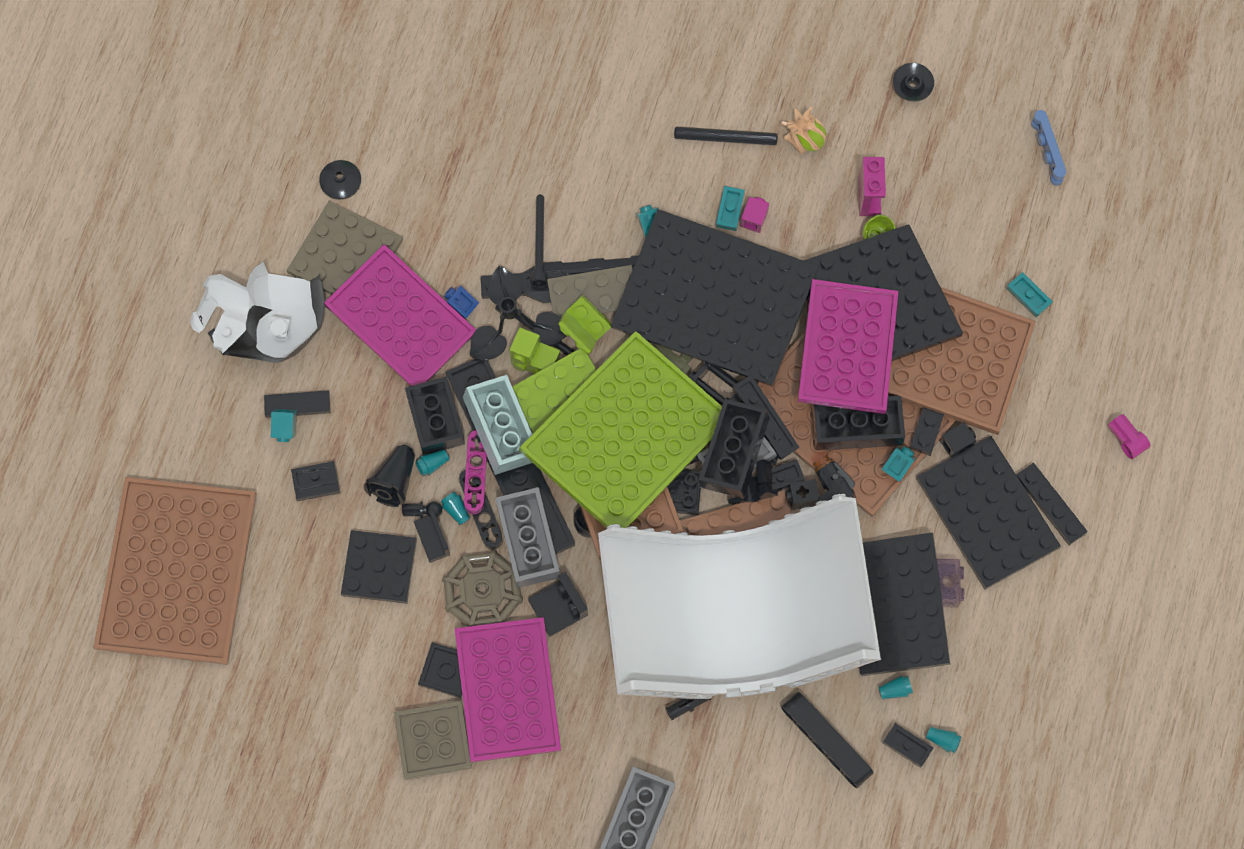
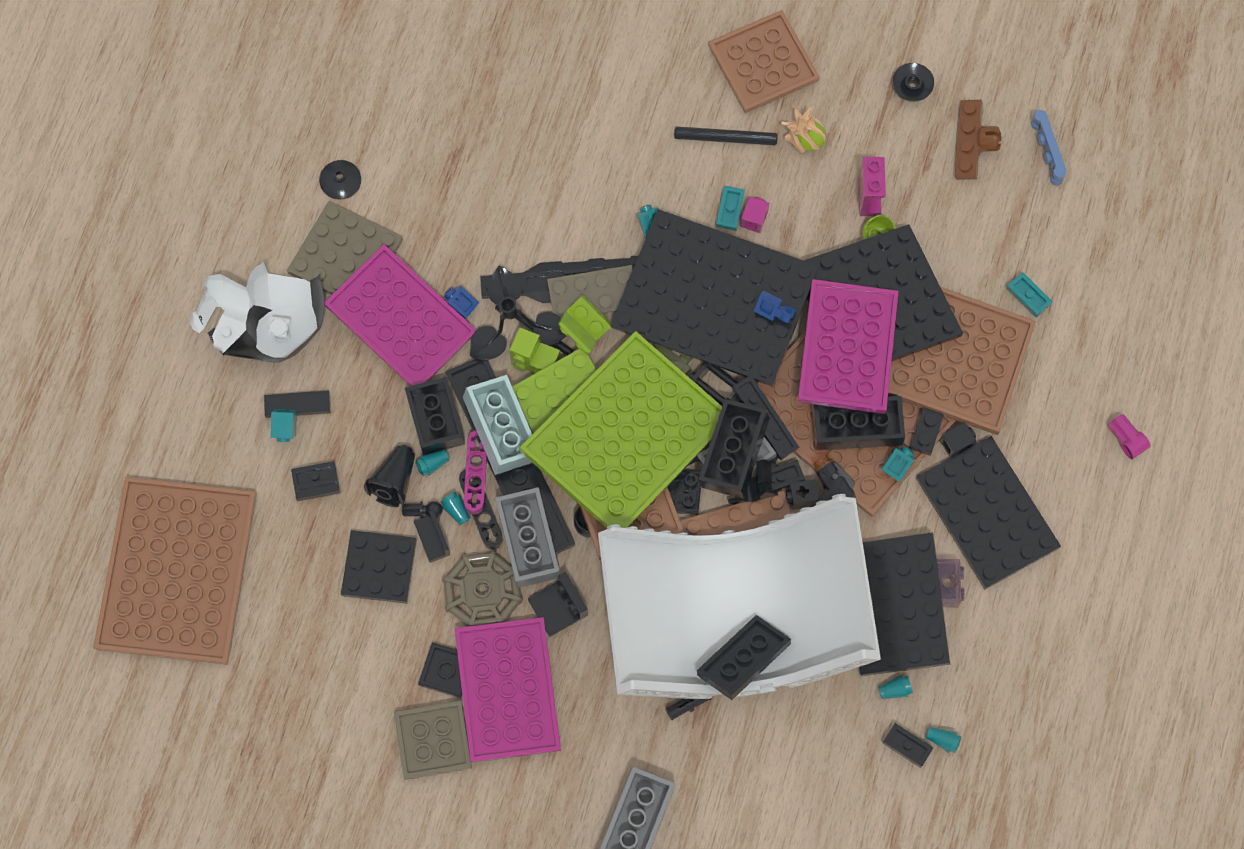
(539, 277): black piece -> none
(743, 657): none -> black plate
(763, 61): none -> nougat plate
(770, 307): none -> blue plate
(827, 740): black beam -> none
(973, 139): none -> dark orange plate
(1051, 504): black plate -> none

